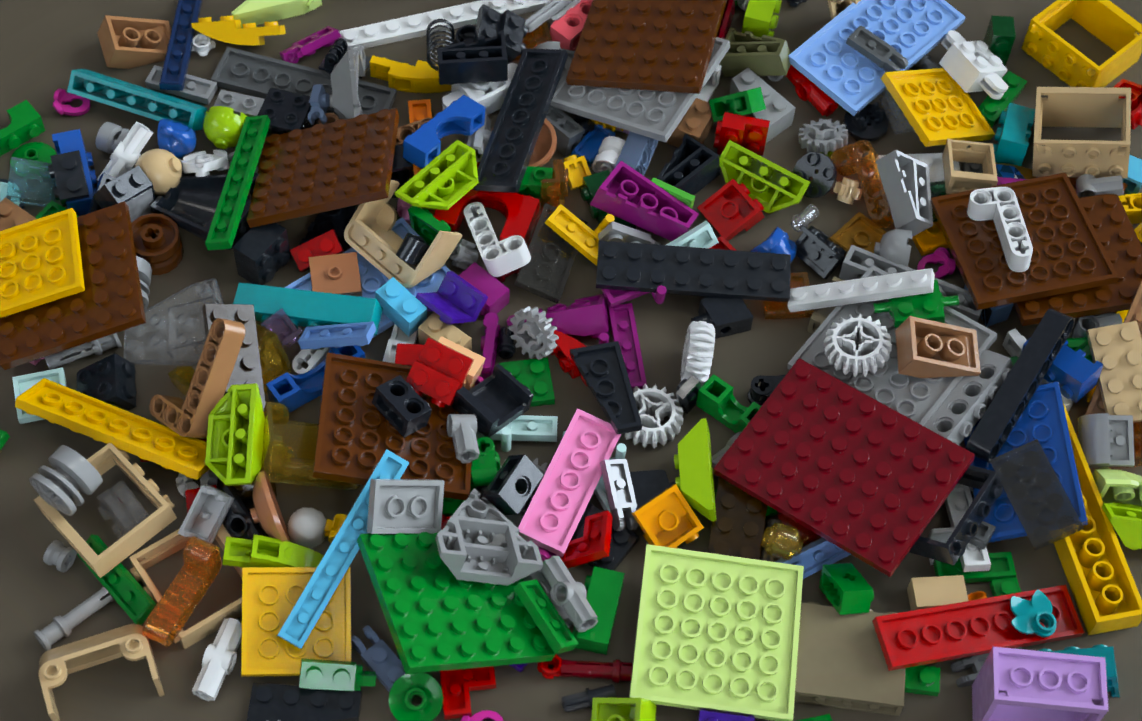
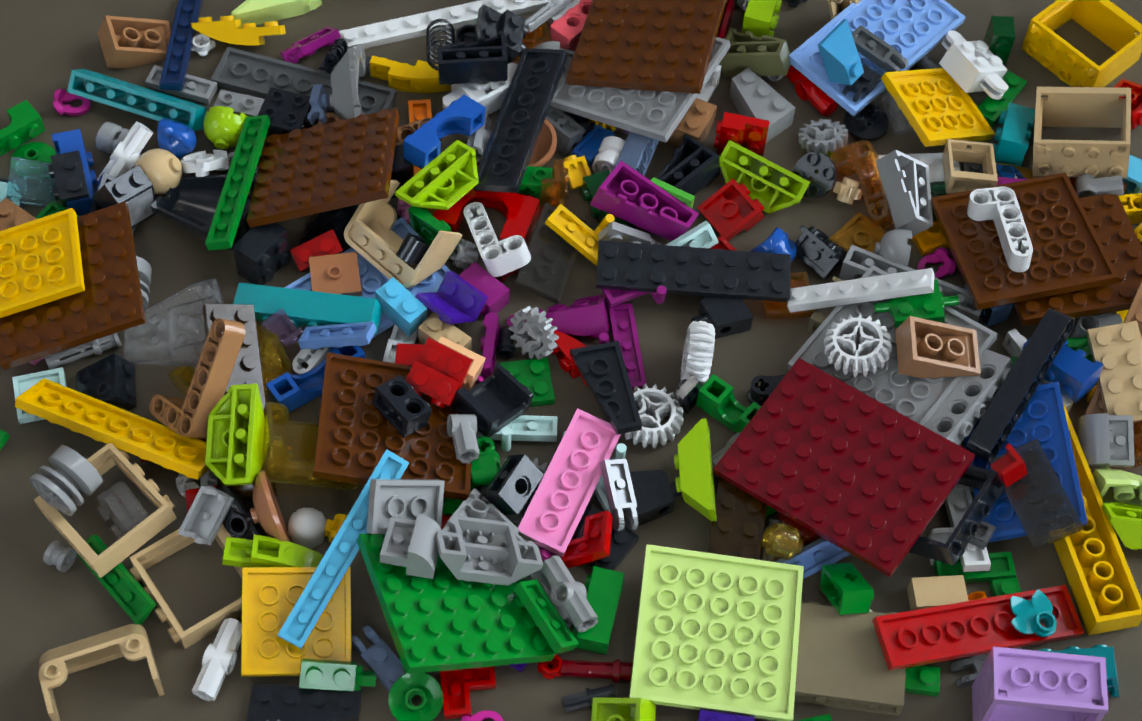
(62, 625): light grey pin -> none
(157, 242): reddish brown wheel -> none
(181, 598): clear orange beam -> none
(412, 545): none -> light grey brick
(668, 519): light orange plate -> none
(737, 103): green brick -> none
(804, 217): clear pin -> none
(841, 55): none -> dark azure slope
(864, 83): none -> black plate
(1009, 467): none -> red panel

